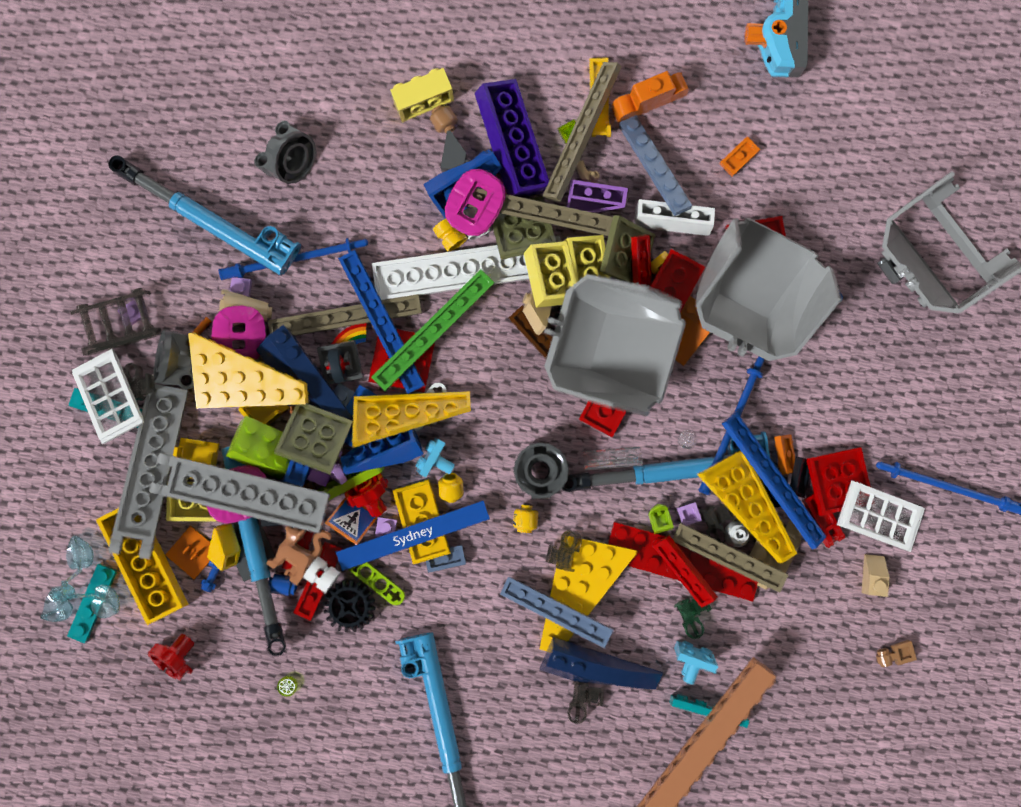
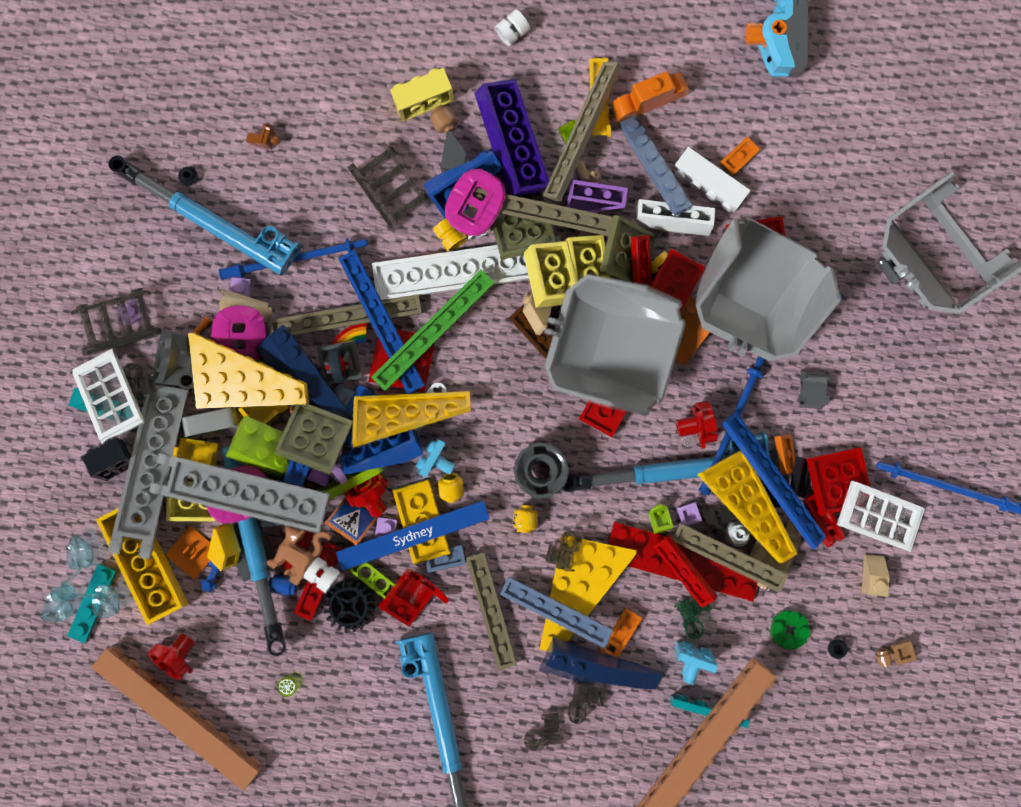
(106, 460): none -> black brick
(177, 717): none -> nougat brick
(188, 181): none -> black plate
(210, 422): none -> light grey beam
(266, 139): none -> dark orange piece
(287, 155): dark grey piece -> none
(381, 203): none -> clear smoke fence
(410, 597): none -> red piece
(491, 611): none -> dark tan plate
(517, 23): none -> white wheel
(549, 736): none -> clear smoke piece
(612, 458): clear plate -> none
(623, 630): none -> orange plate
(701, 423): none -> red piece
(711, 180): none -> white brick
(778, 628): none -> green plate
(813, 389): none -> dark grey cylinder
(843, 648): none -> black plate

